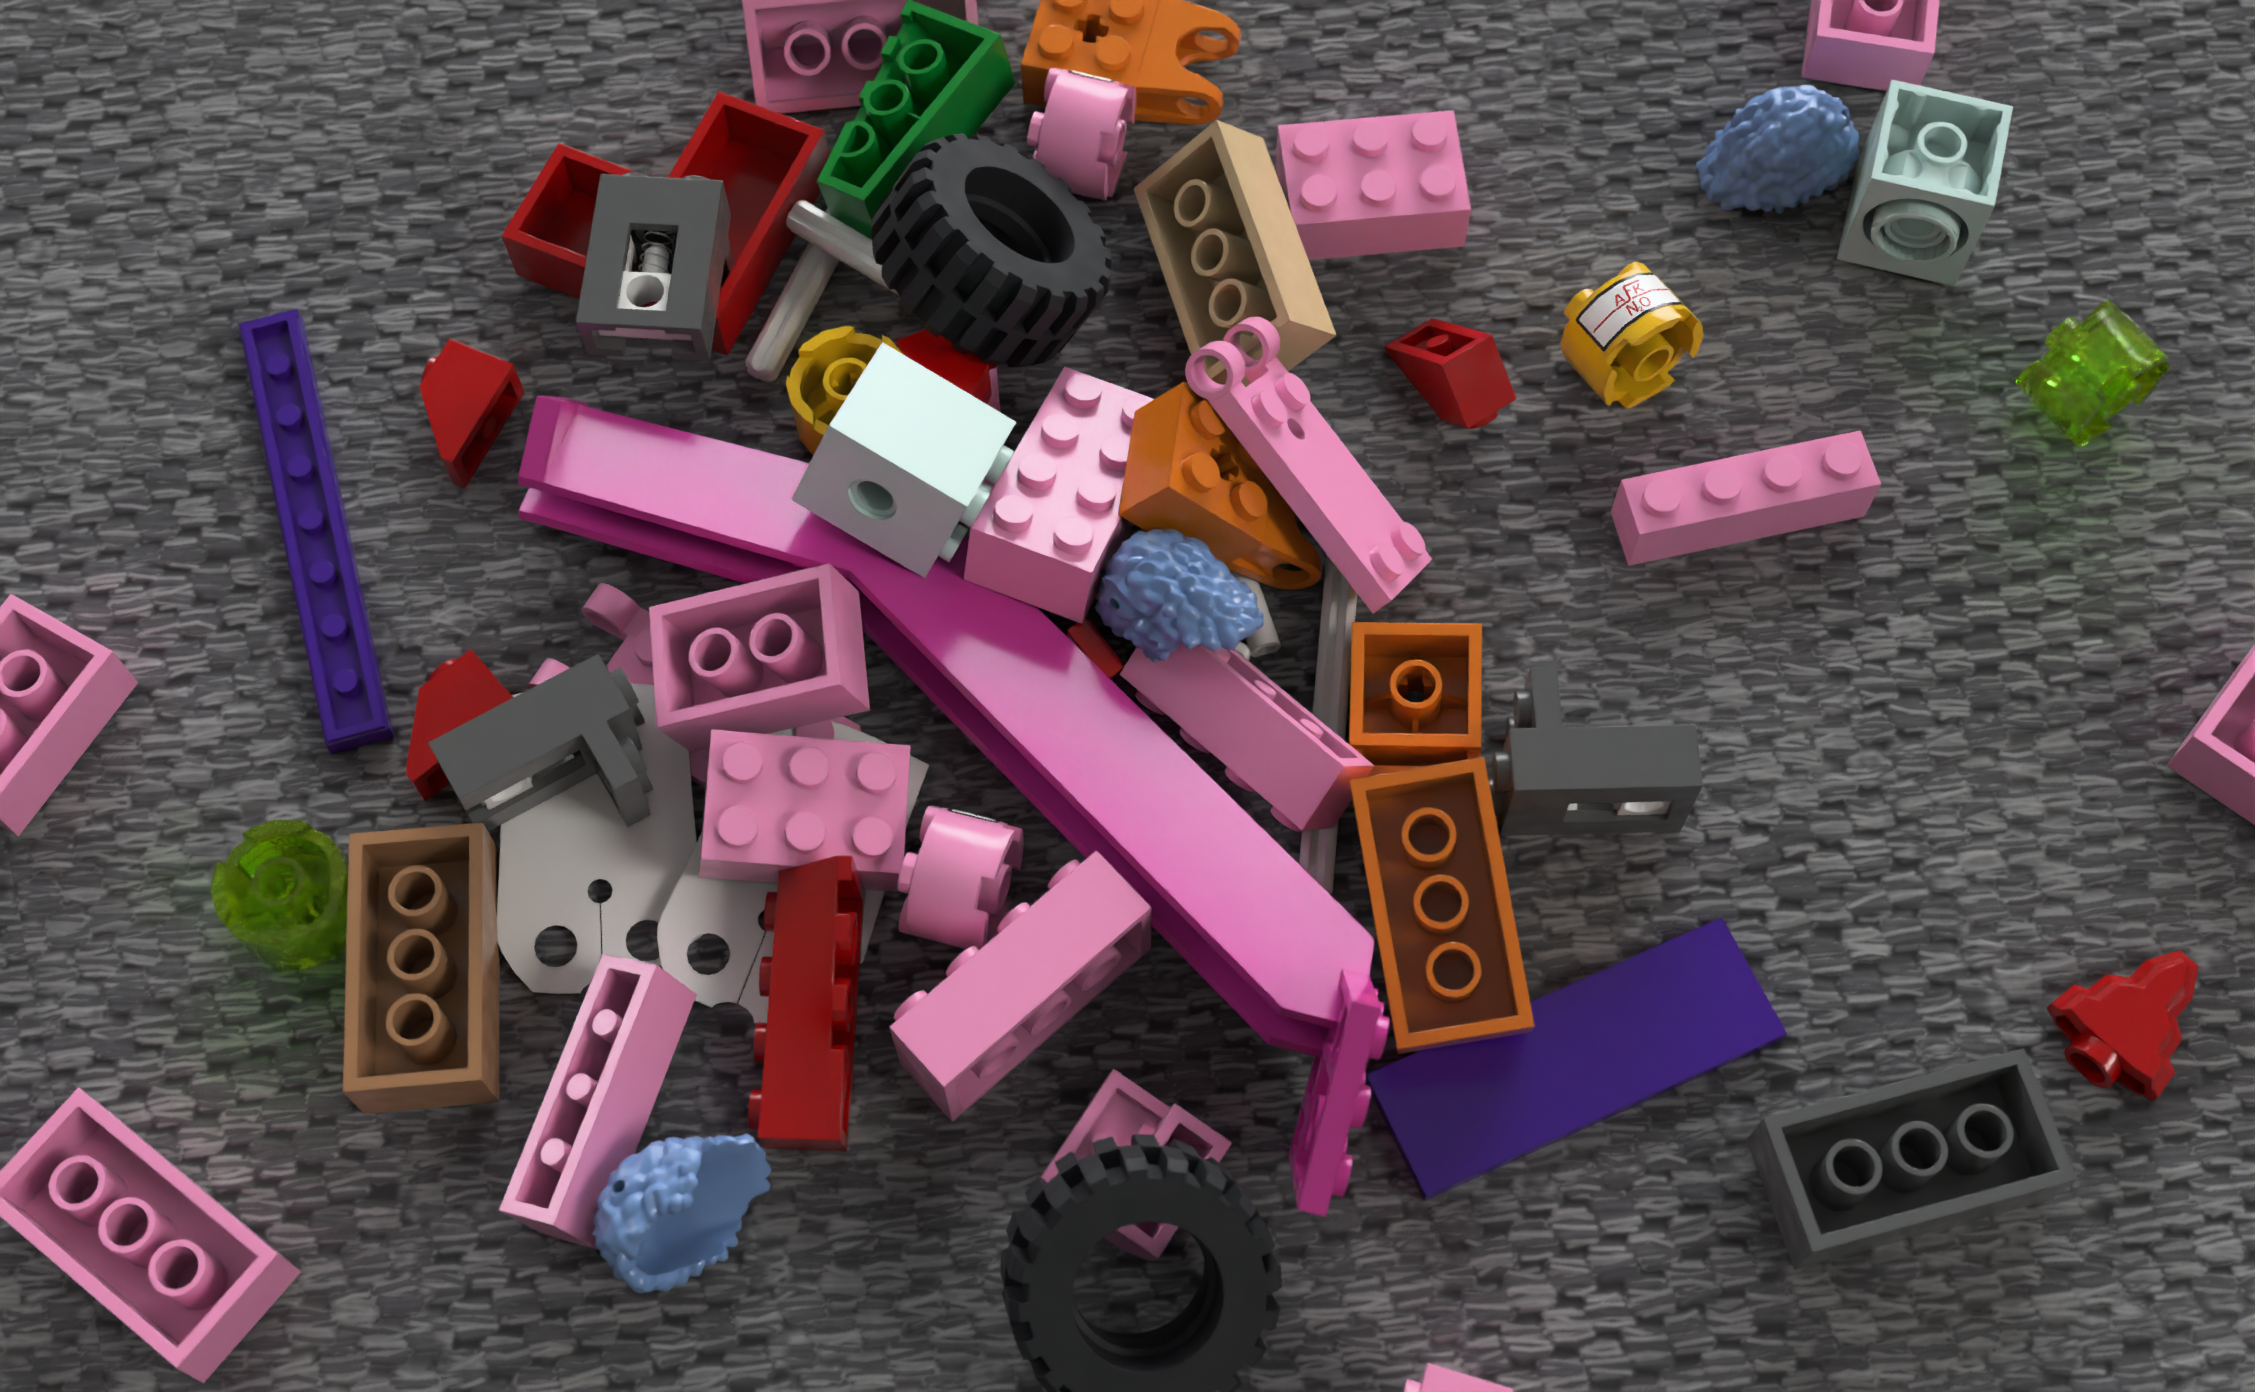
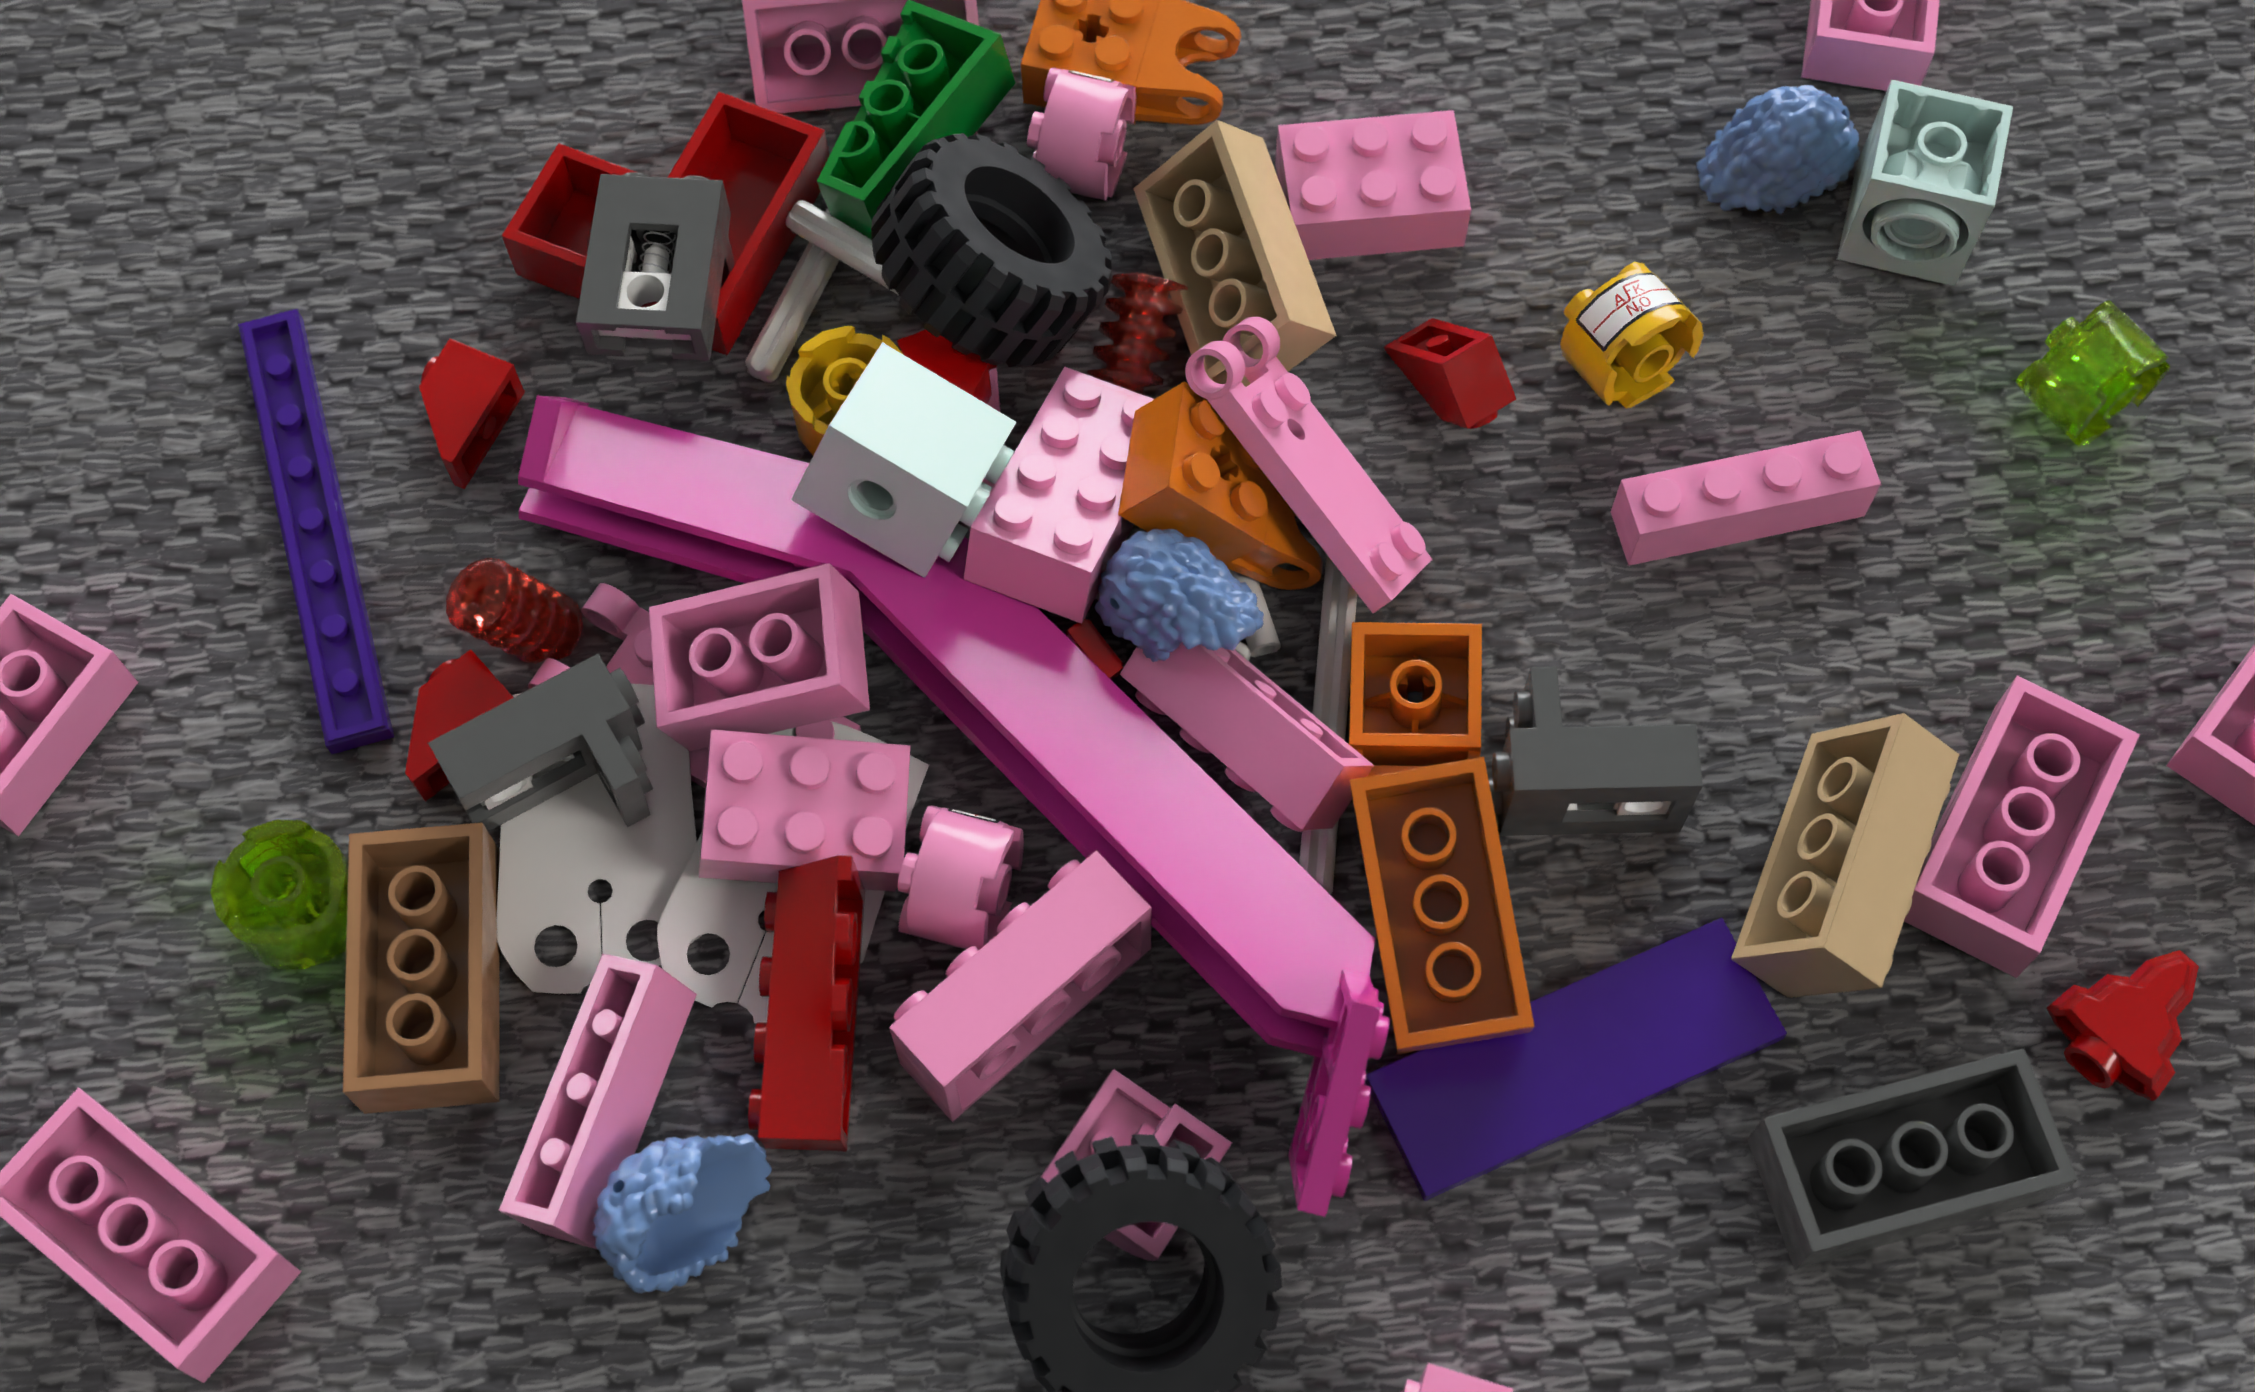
(514, 611): none -> clear red piece
(1136, 331): none -> clear red piece
(1846, 858): none -> tan brick
(2019, 826): none -> bright pink brick

